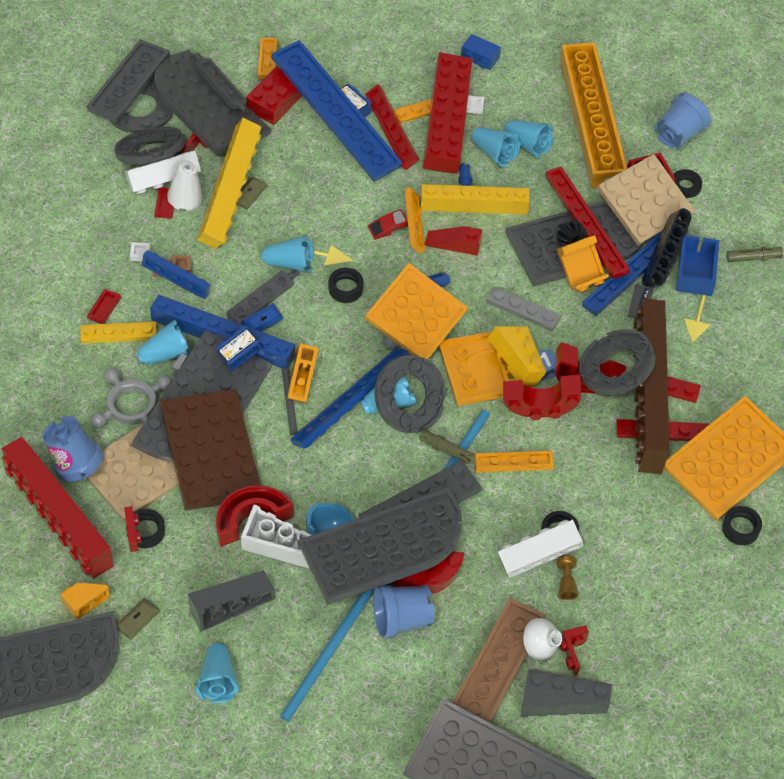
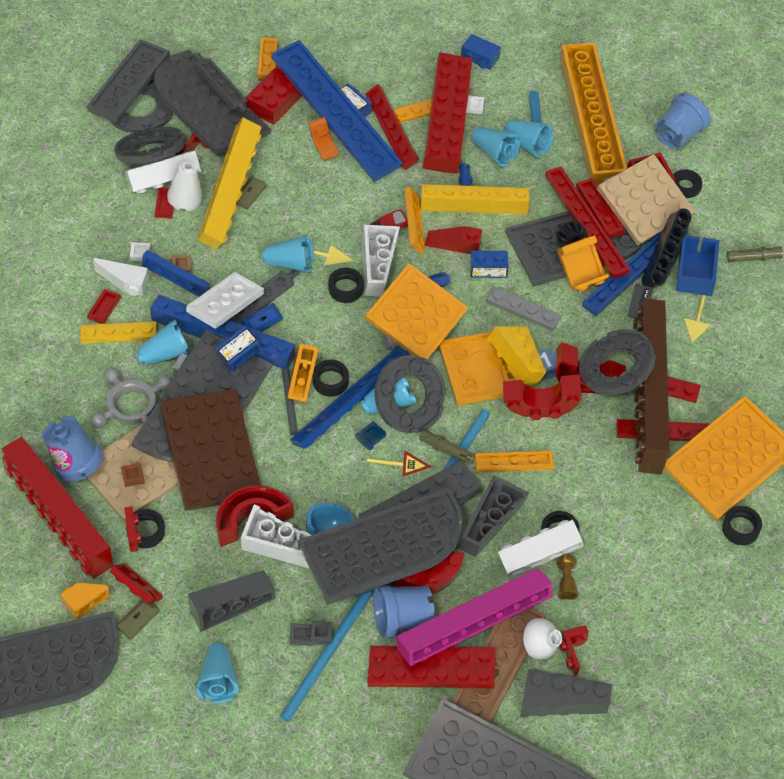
(124, 276): none -> white slope
(132, 474): none -> dark orange plate
(135, 583): none -> red hinge
(225, 300): none -> white plate
(311, 634): none -> dark grey slope
(322, 139): none -> orange bracket
(335, 389): none -> black tyre
(370, 435): none -> tile
(377, 254): none -> white wedge
(410, 464): none -> piece
(447, 669): none -> red plate
(474, 616): none -> dark pink brick
(489, 264): none -> blue brick
(494, 510): none -> dark grey wedge
(535, 107): none -> dark azure axle
(600, 208): none -> red plate

